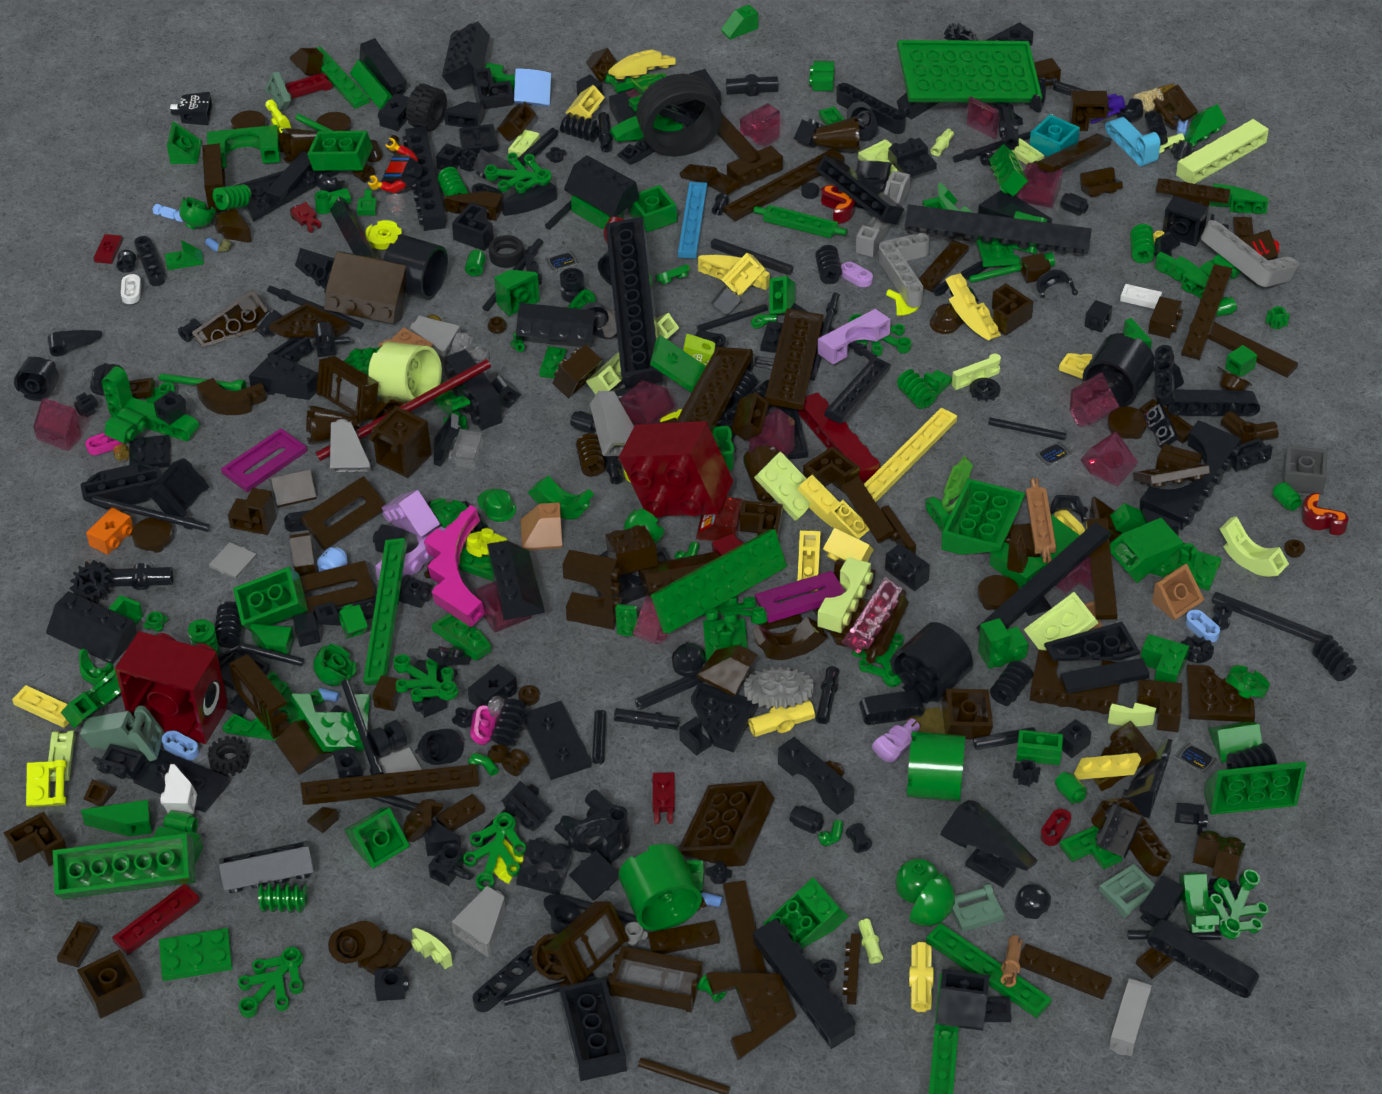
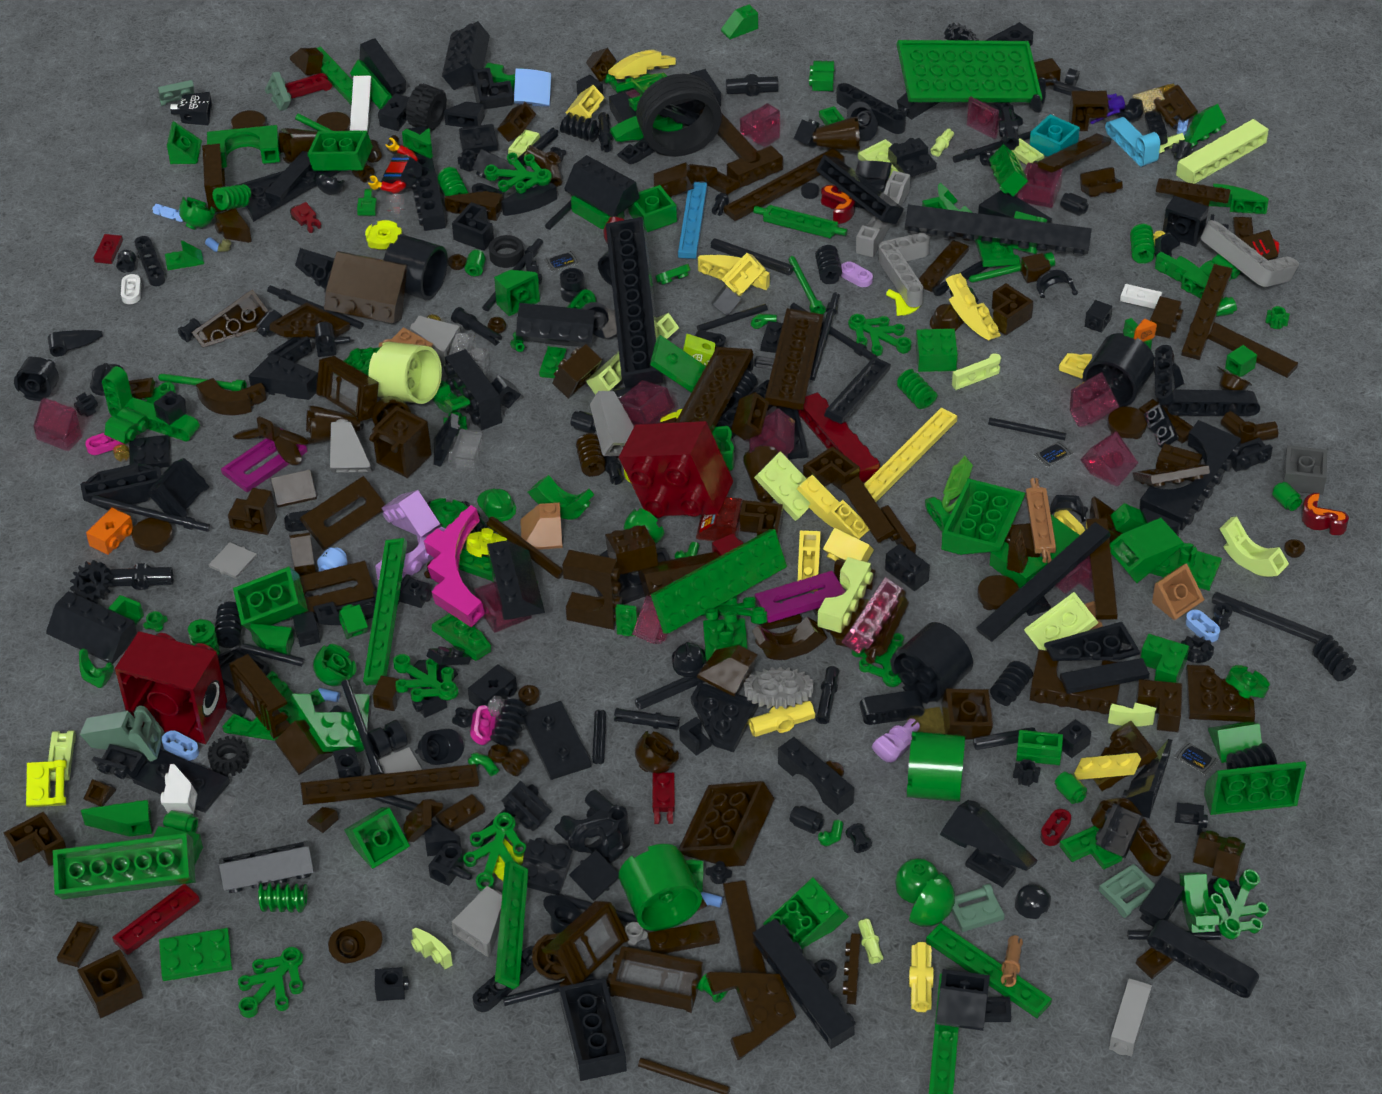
(41, 705): light yellow plate -> none
(92, 700): green arch -> none
(174, 92): none -> sand green plate
(277, 117): neon yellow plate -> none
(284, 440): none -> dark brown piece
(325, 200): green piece -> none
(350, 229): black tile -> none
(360, 103): none -> white tile
(384, 533): black brick -> none
(389, 954): dark brown plate -> none
(418, 143): none -> green slope
(419, 401): dark red piece -> none
(448, 156): black brick -> none
(457, 261): none -> dark brown plate
(470, 322): none -> black pin
(511, 925): none -> green plate
(535, 555): none -> dark brown axle
(547, 161): none -> dark brown piece
(655, 753): none -> dark brown cylinder
(675, 179): none -> dark brown brick
(781, 294): green slope -> none
(815, 305): none -> green piece
(868, 326): lavender arch -> none
(936, 350): none -> green brick
(938, 380): green bracket -> none
(980, 385): black gear -> none
(1001, 645): green brick -> none
(1064, 971): dark brown plate -> none
(1072, 77): none -> black beam
(1145, 330): none -> orange slope

